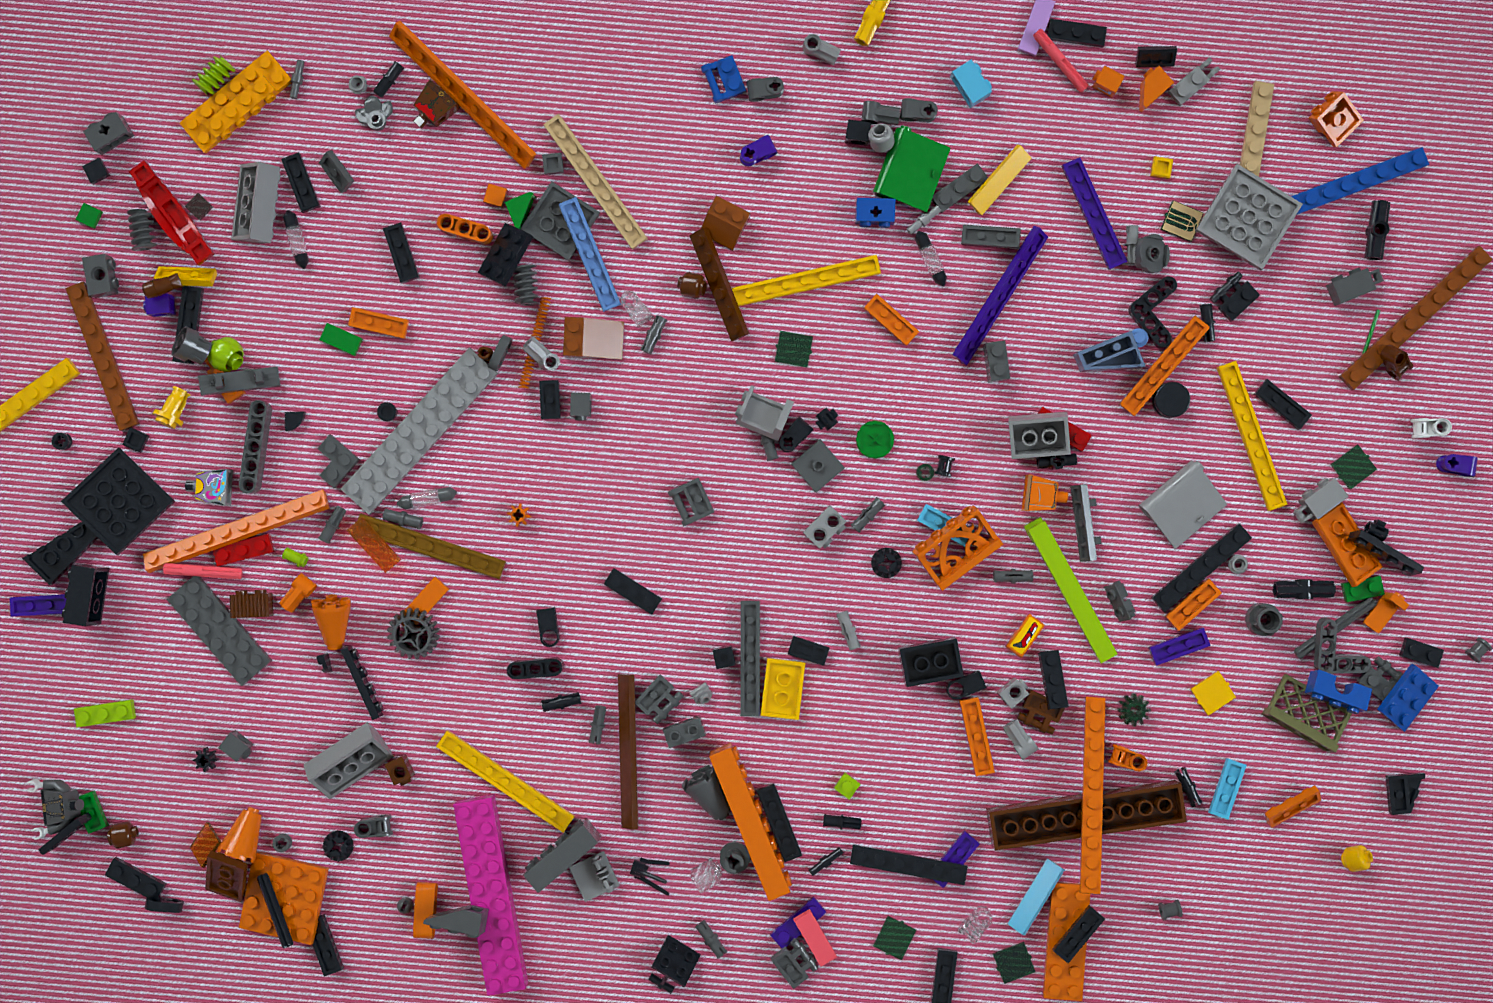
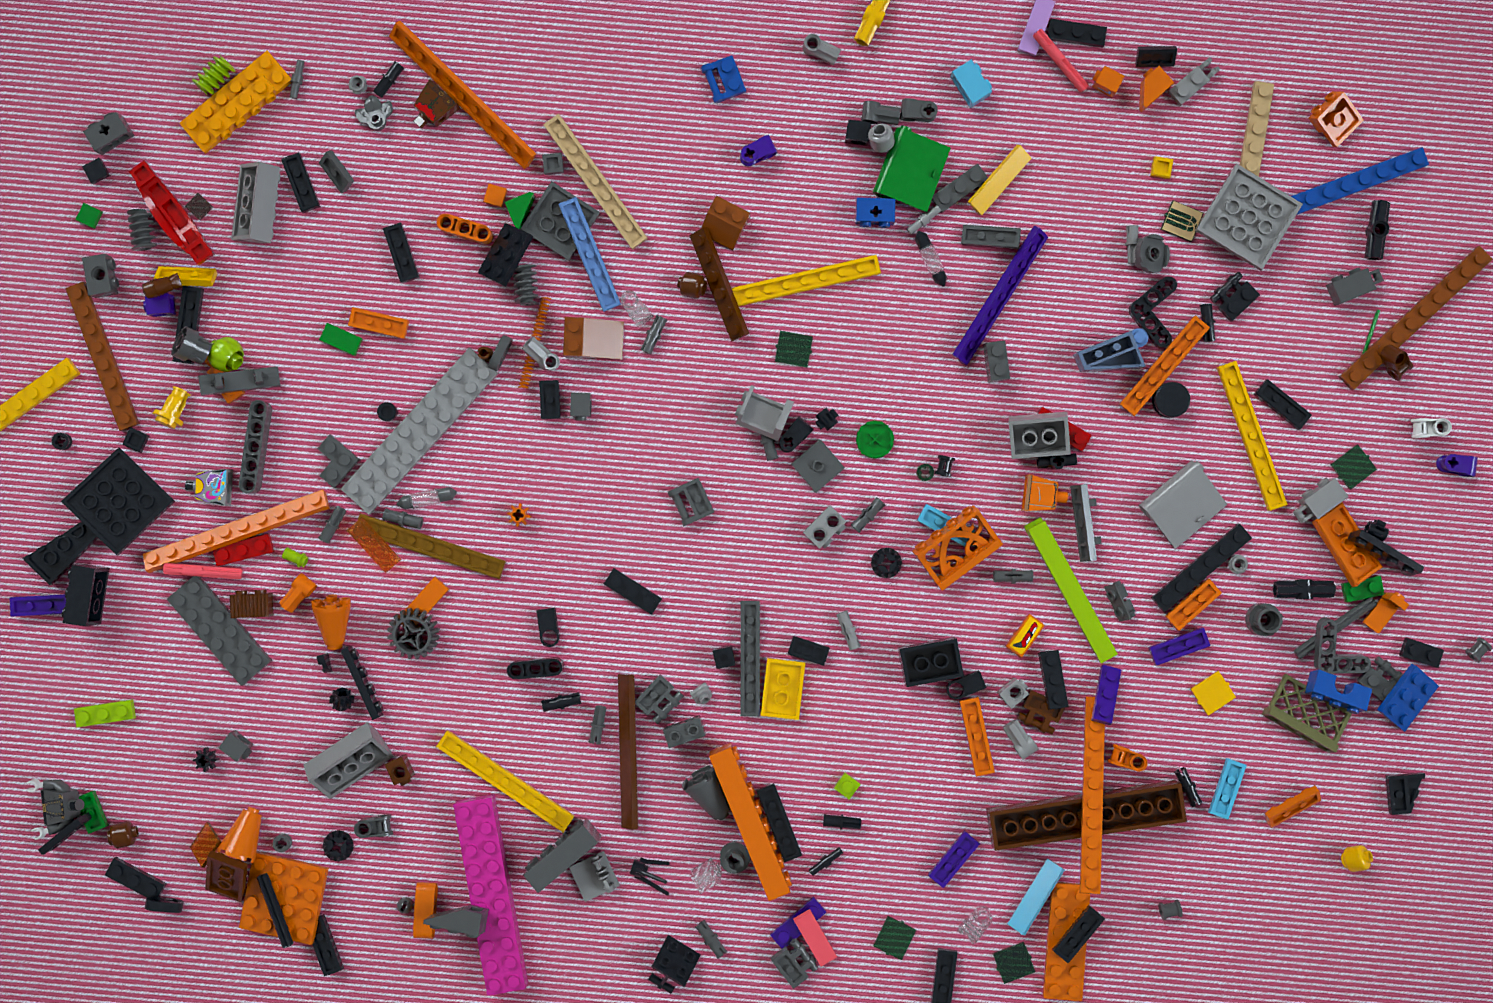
(293, 420): black tile -> none
(296, 239): piece -> none
(341, 699): none -> black gear
(762, 89): dark grey piece -> none
(891, 319): orange plate -> none
(908, 864): black plate -> none
(1094, 213): dark purple plate -> none
(1106, 695): none -> dark purple plate
(1129, 715): clear green gear -> none

